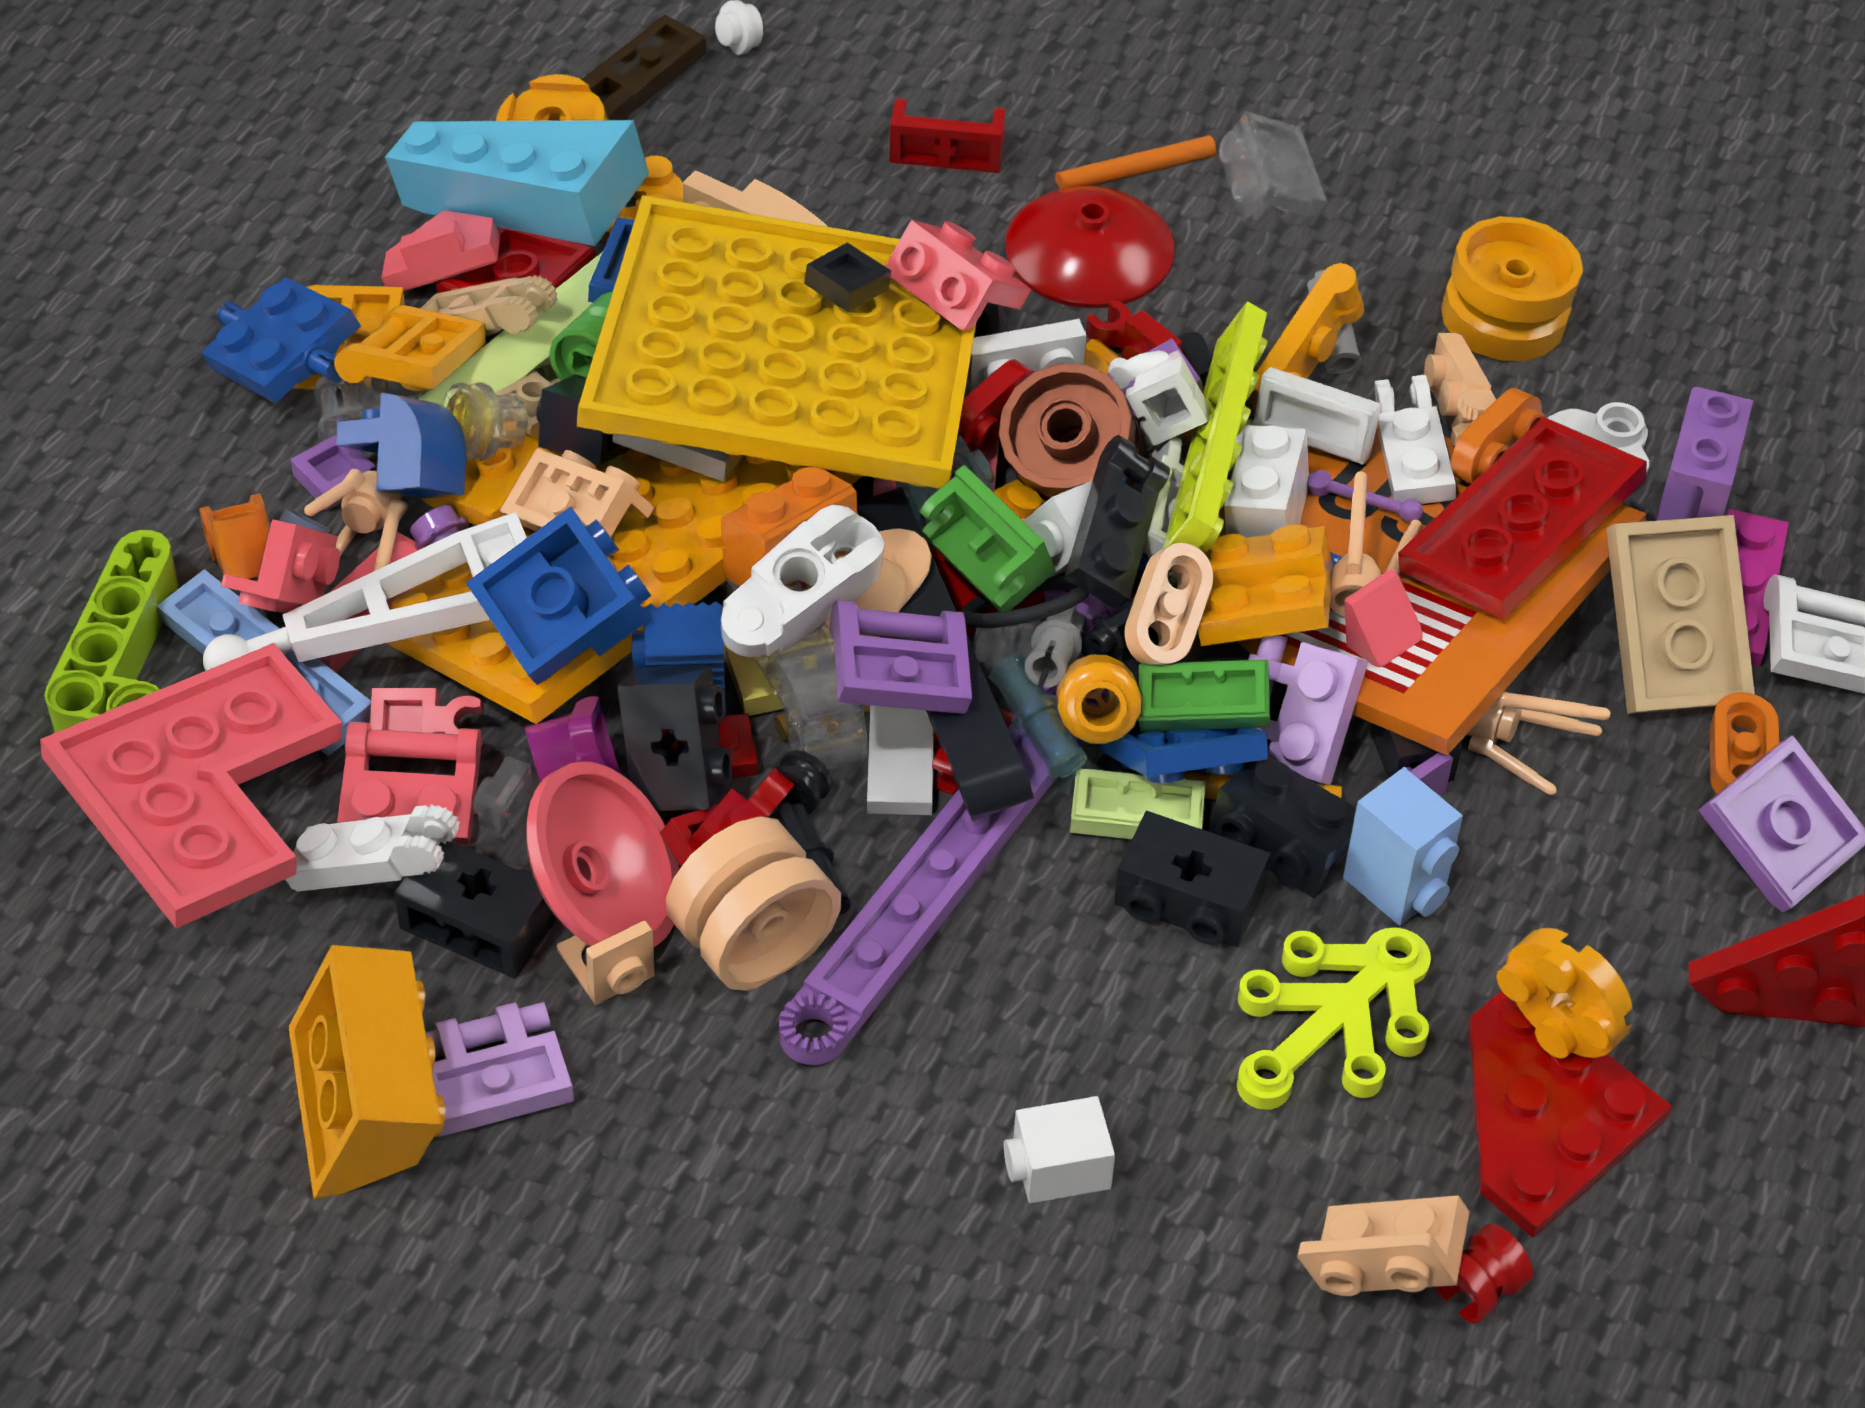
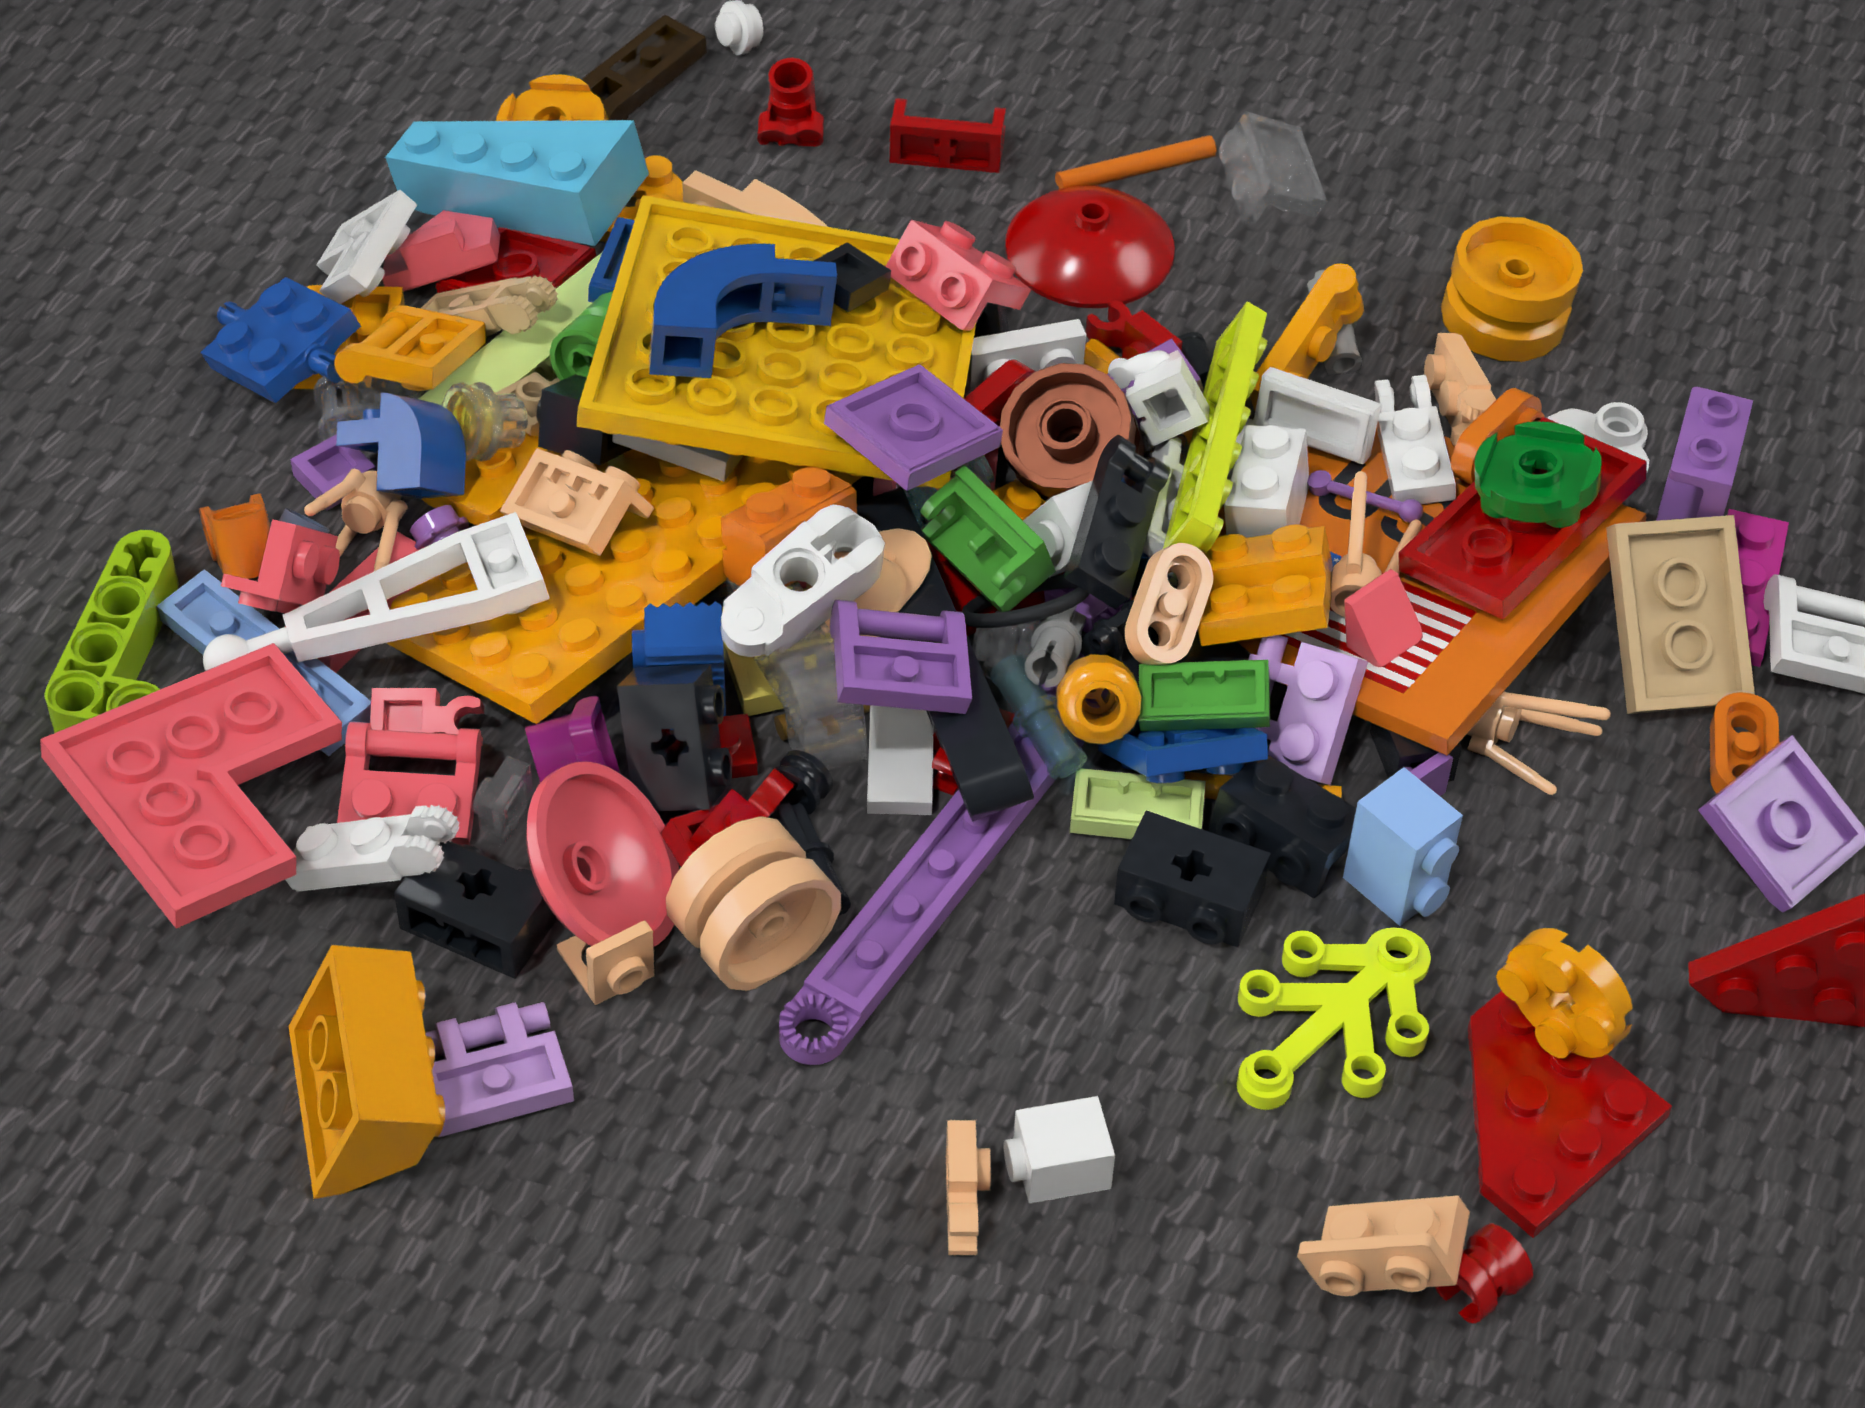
(362, 245): none -> white plate
(561, 595): blue plate -> none
(730, 290): none -> blue arch
(791, 106): none -> red plate
(913, 427): none -> medium lavender plate
(966, 1173): none -> light nougat plate
(1512, 490): none -> green plate

